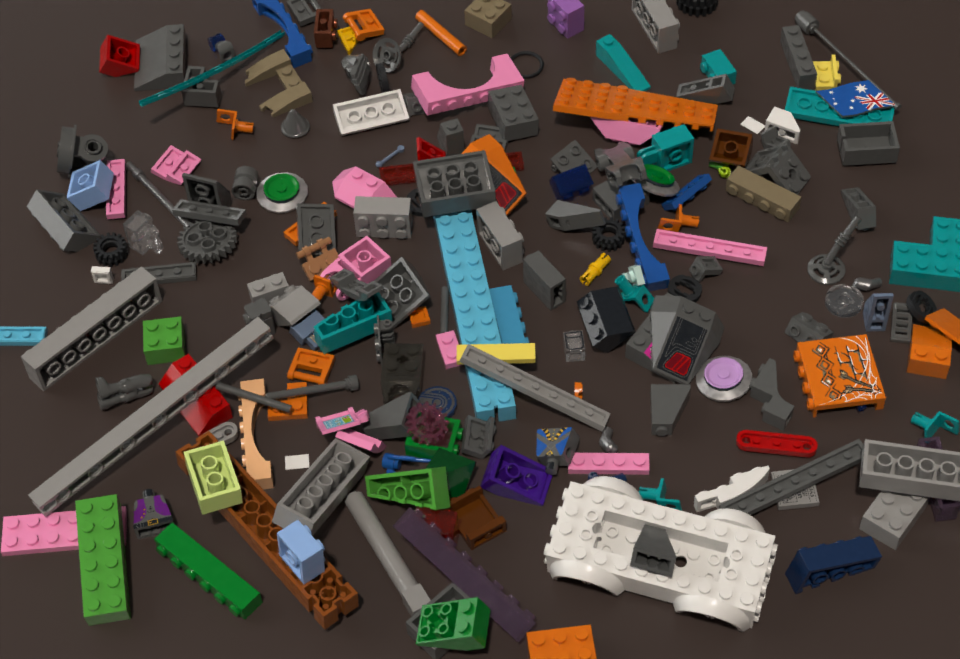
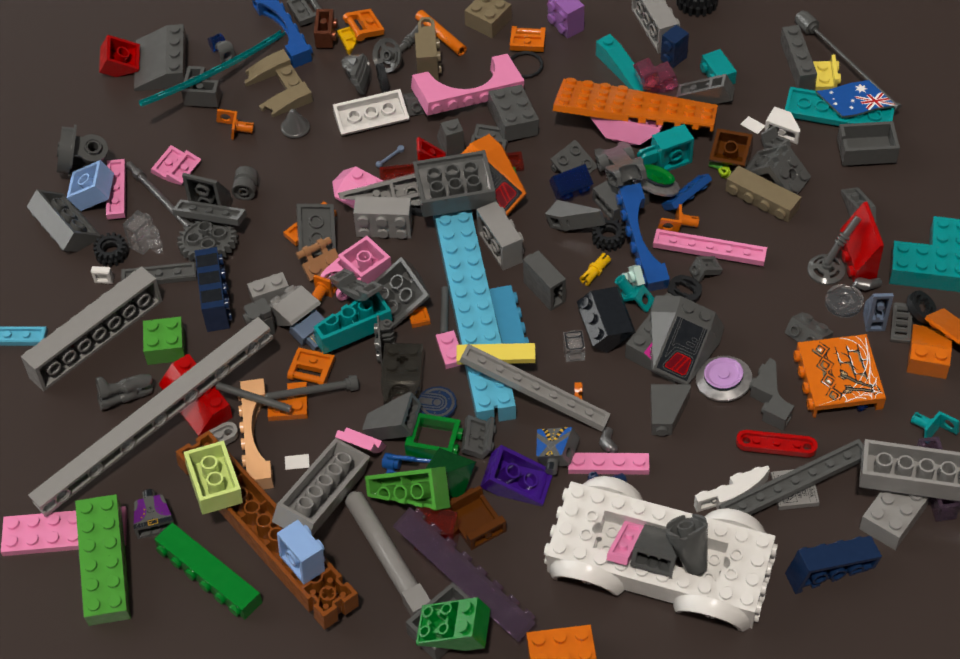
(213, 289): none -> dark blue brick
(281, 192): piece -> none
(341, 420): bright pink piece -> none
(399, 187): none -> light grey wedge
(422, 429): clear pink gear -> none
(426, 49): none -> dark tan brick
(527, 39): none -> orange plate
(623, 545): none -> bright pink plate
(657, 78): none -> clear pink brick
(658, 494): teal bracket -> none
(674, 46): none -> dark blue brick
(690, 542): none -> dark grey cone
(864, 247): none -> red slope

